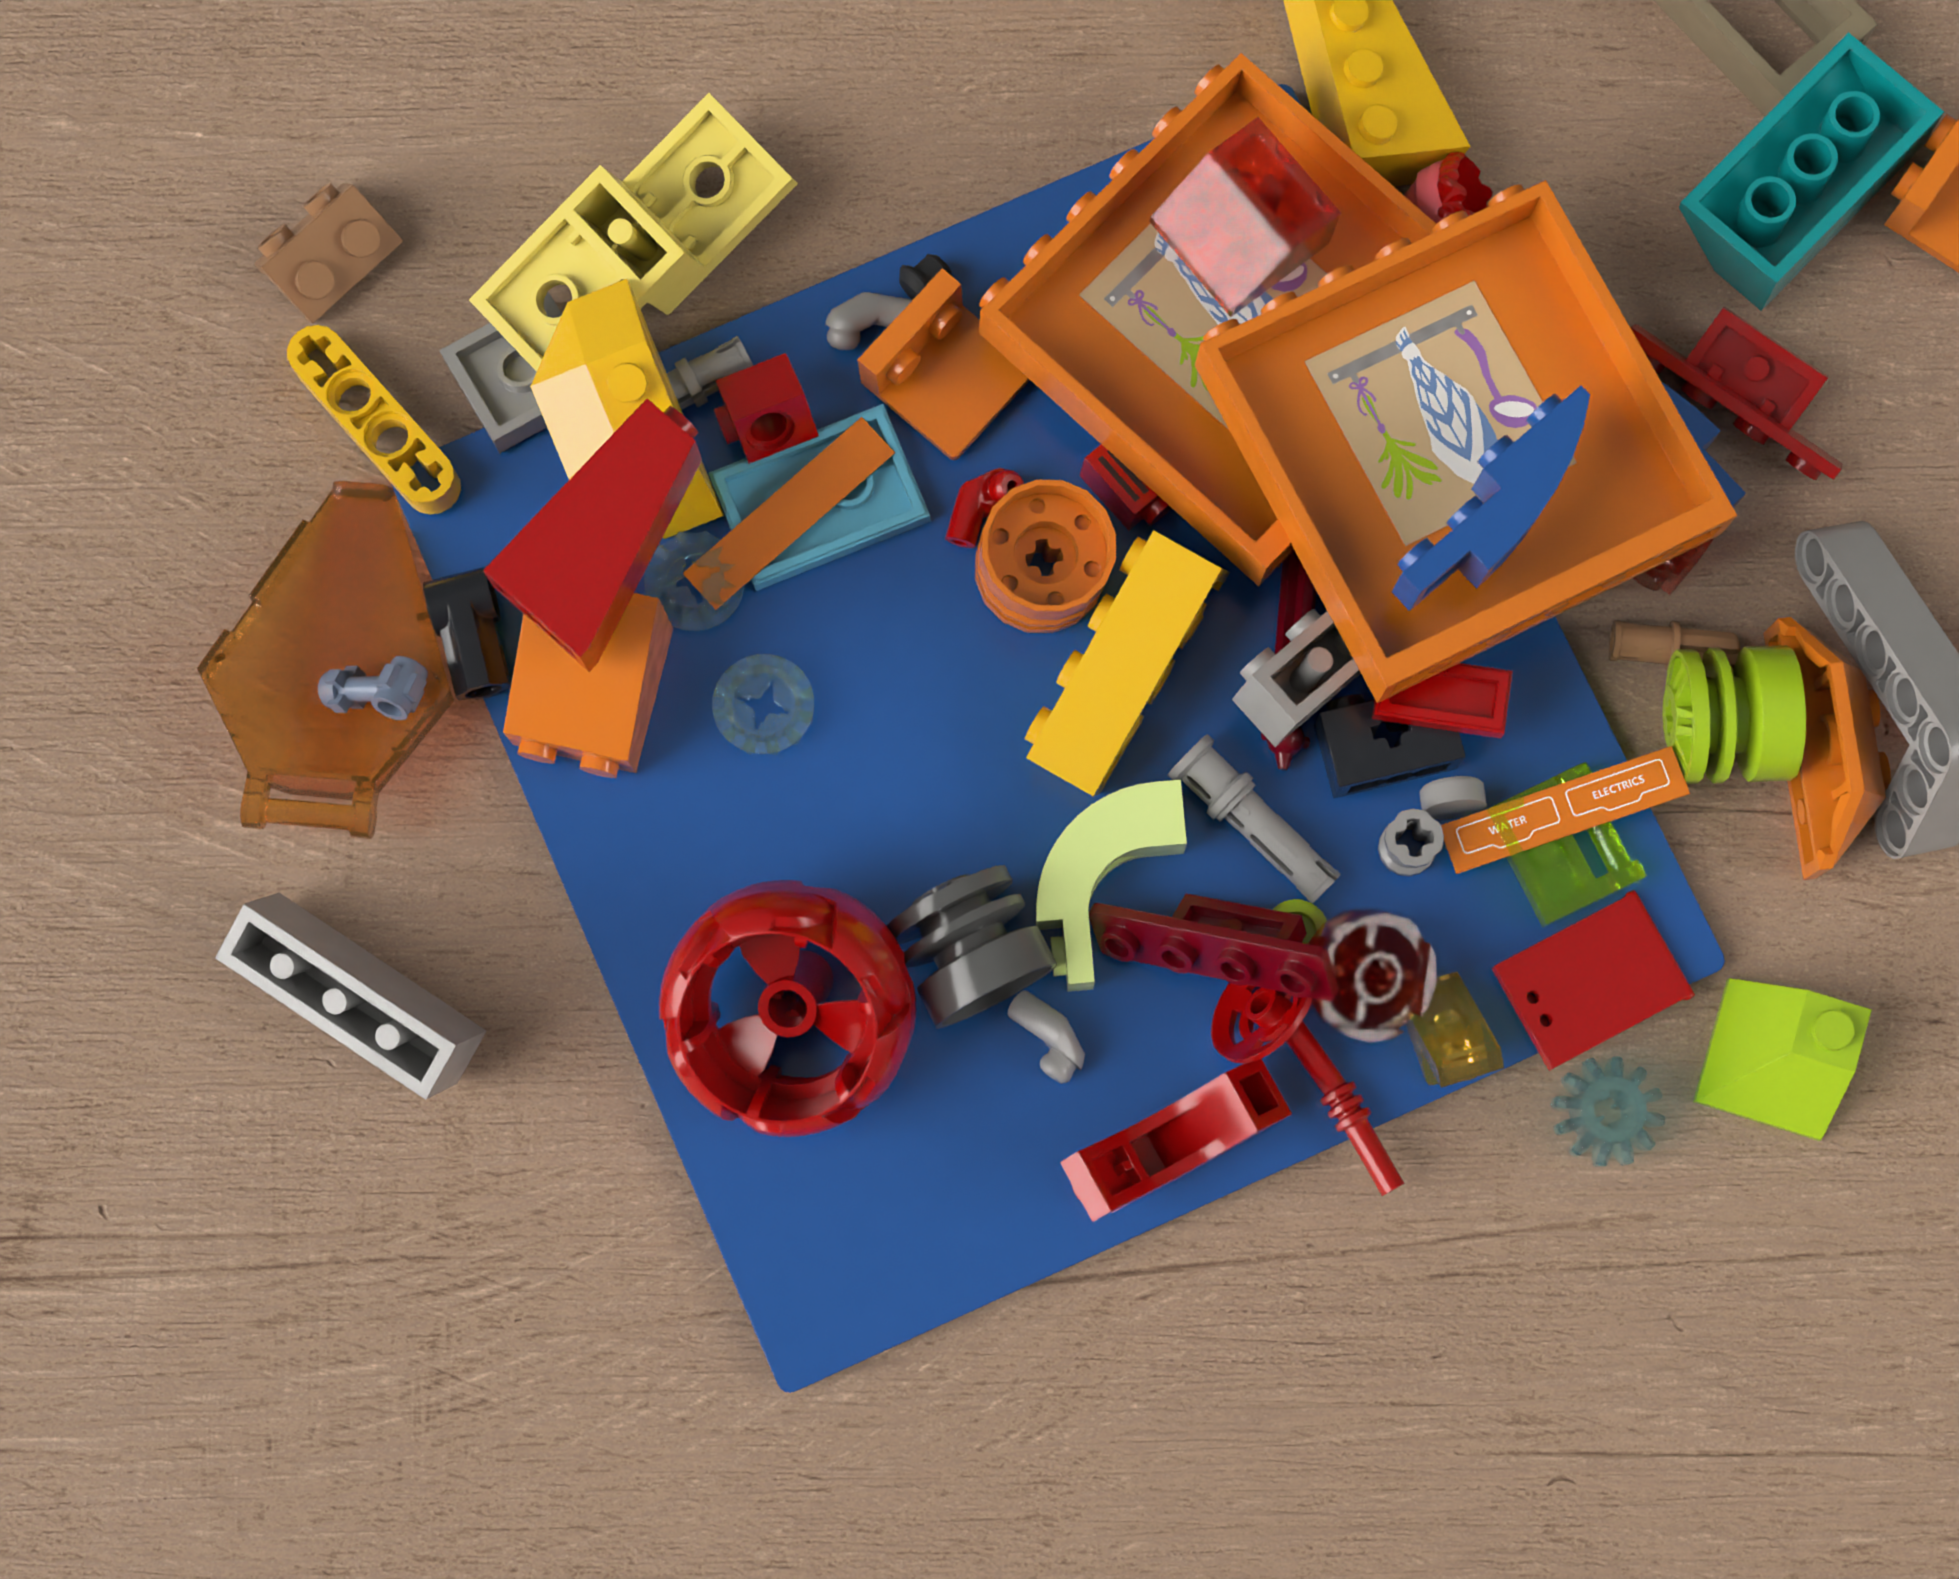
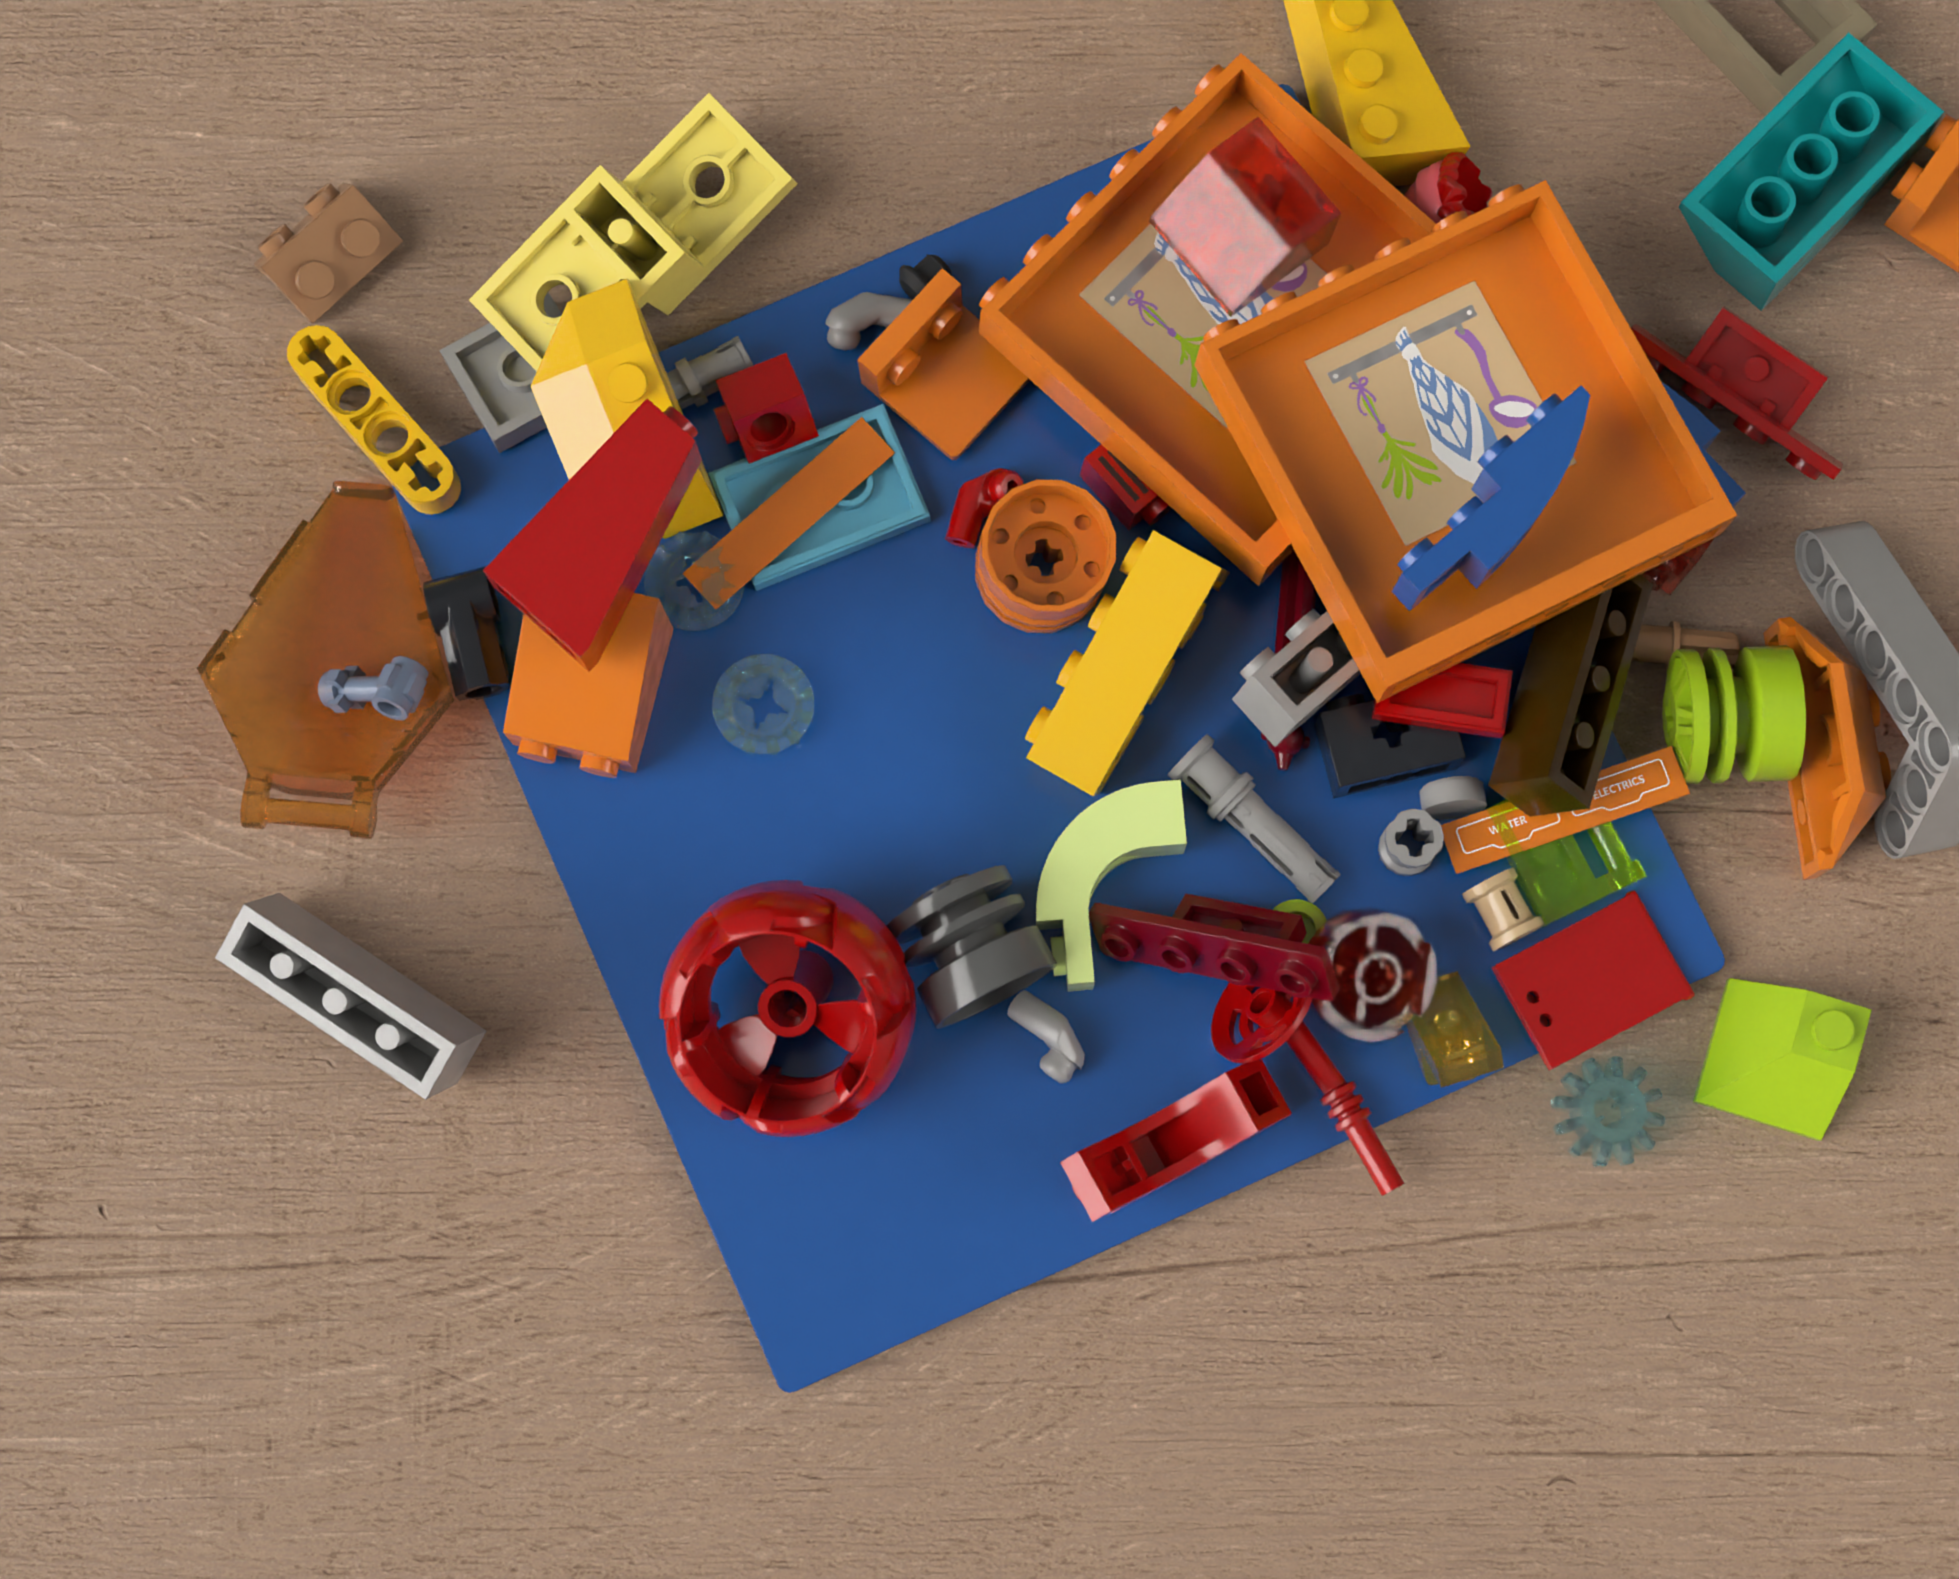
(1503, 909): none -> tan bush
(1569, 702): none -> dark brown brick

